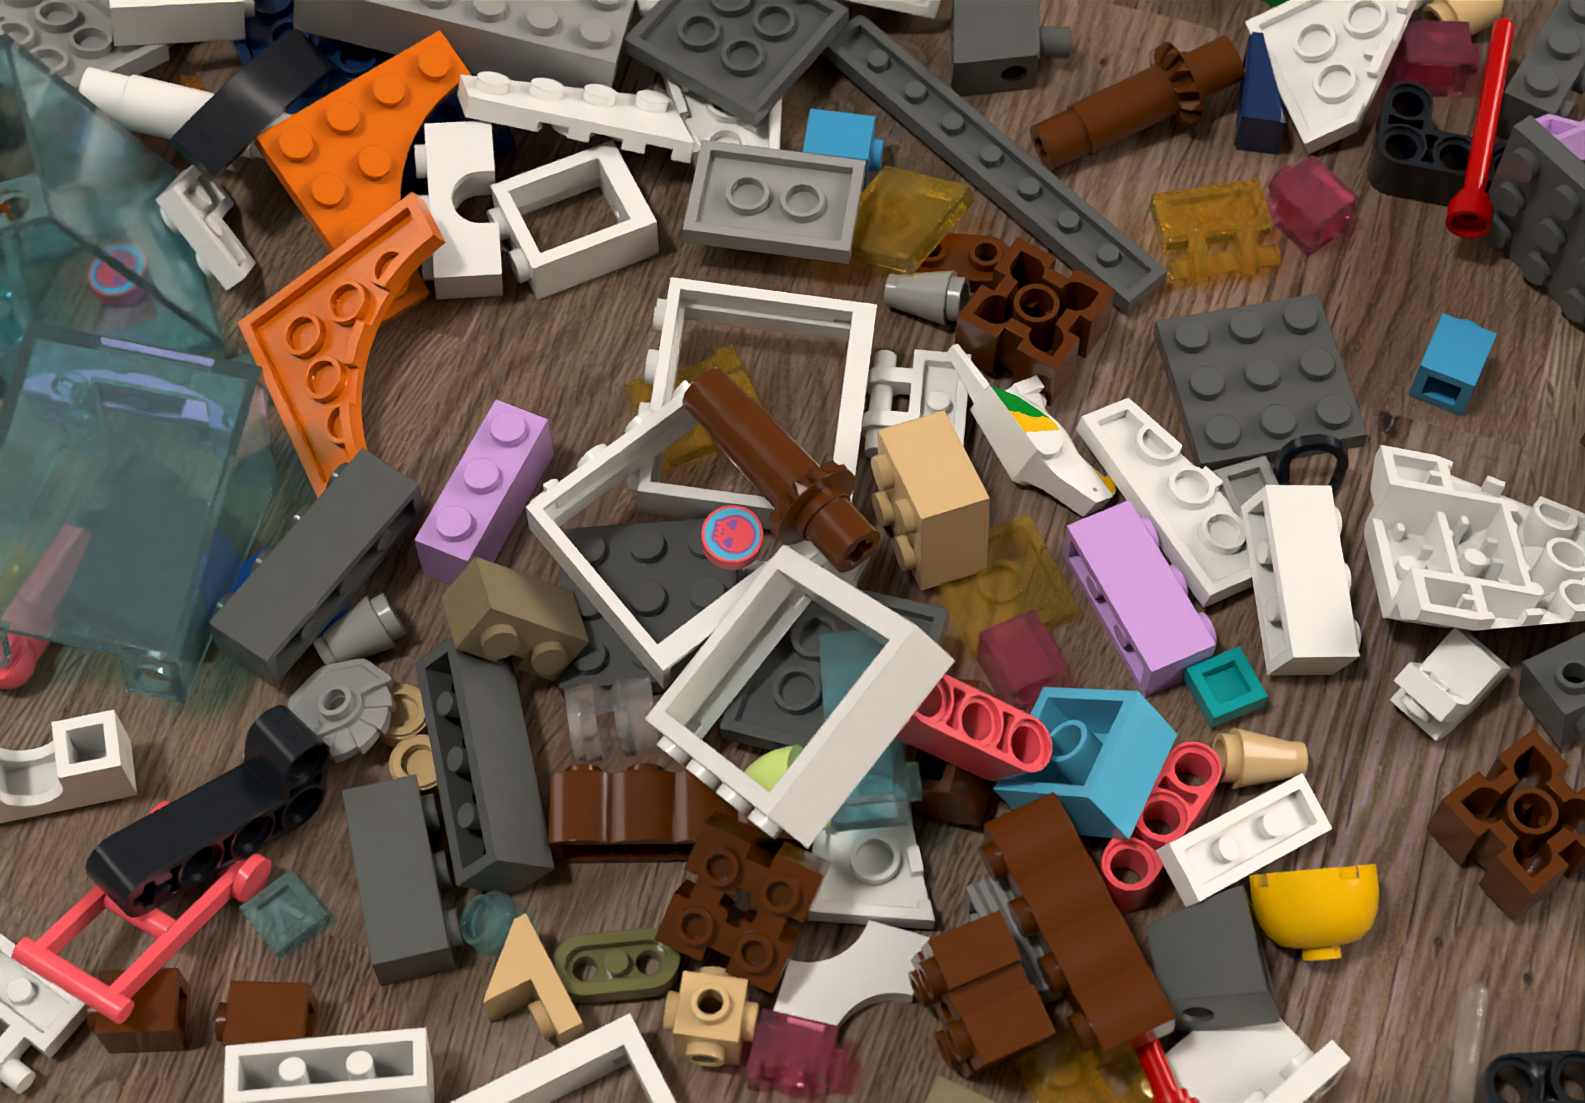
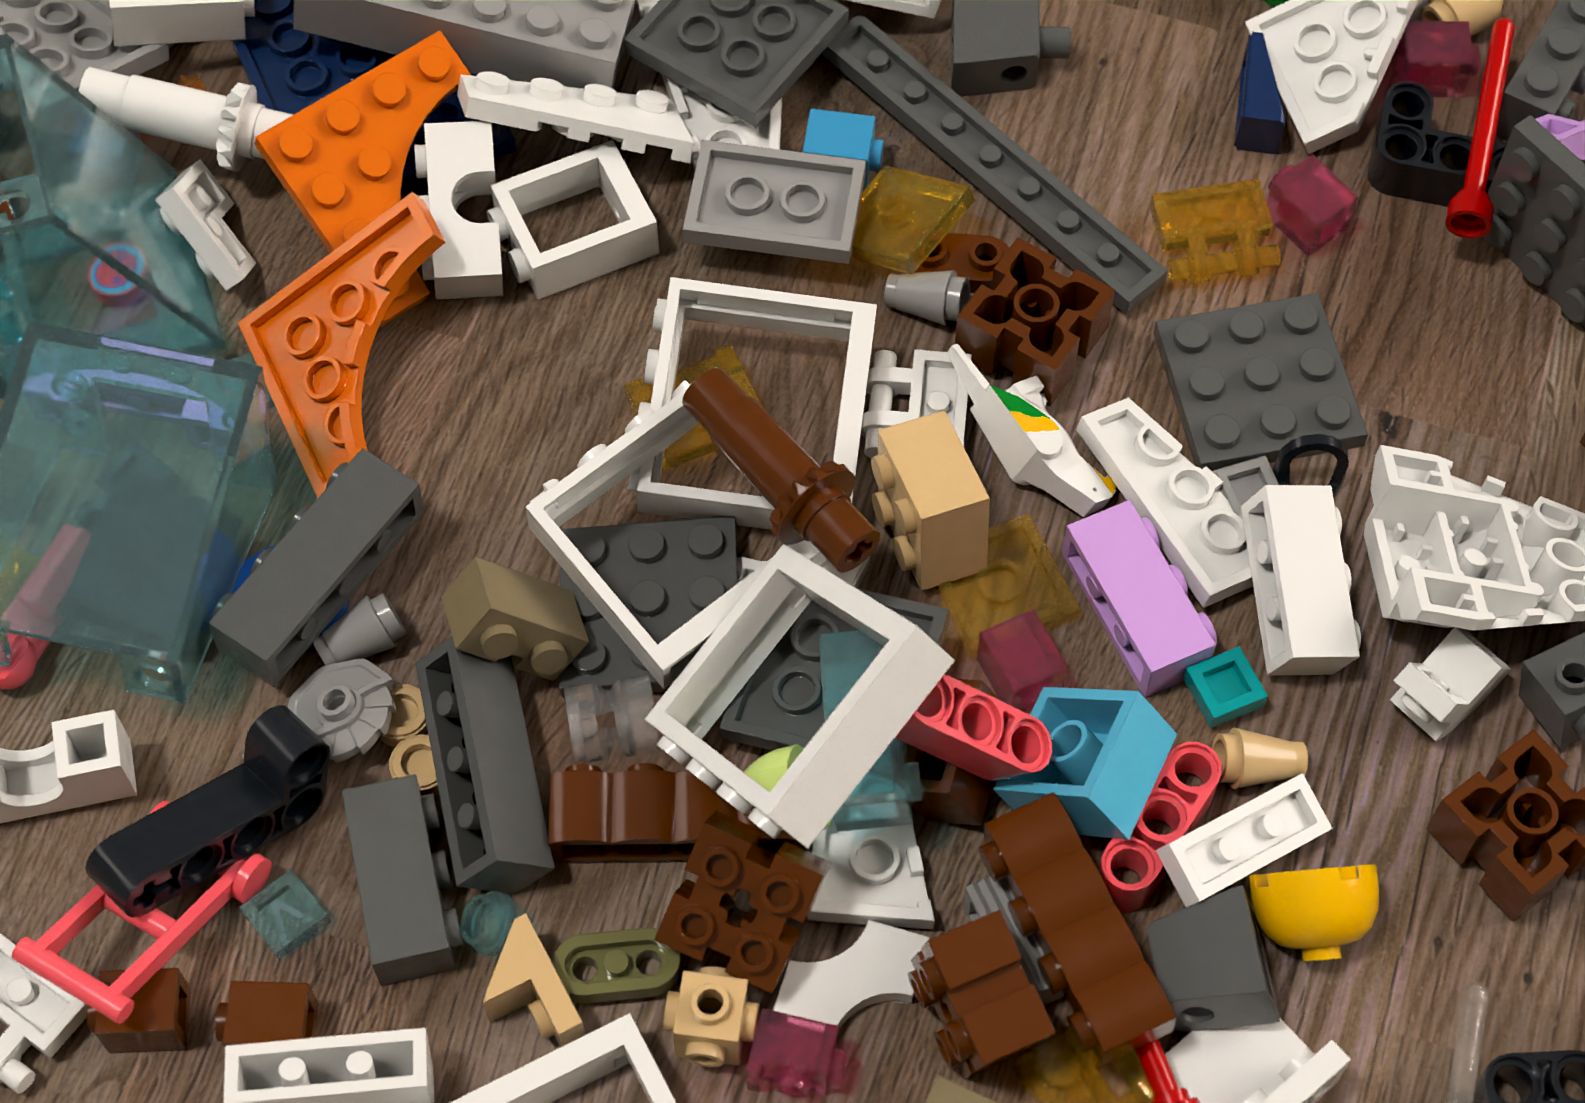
(251, 102): black slope -> none
(485, 492): lavender brick -> none
(732, 537): tile -> none
(1169, 88): reddish brown gear -> none
(1452, 364): dark azure brick -> none

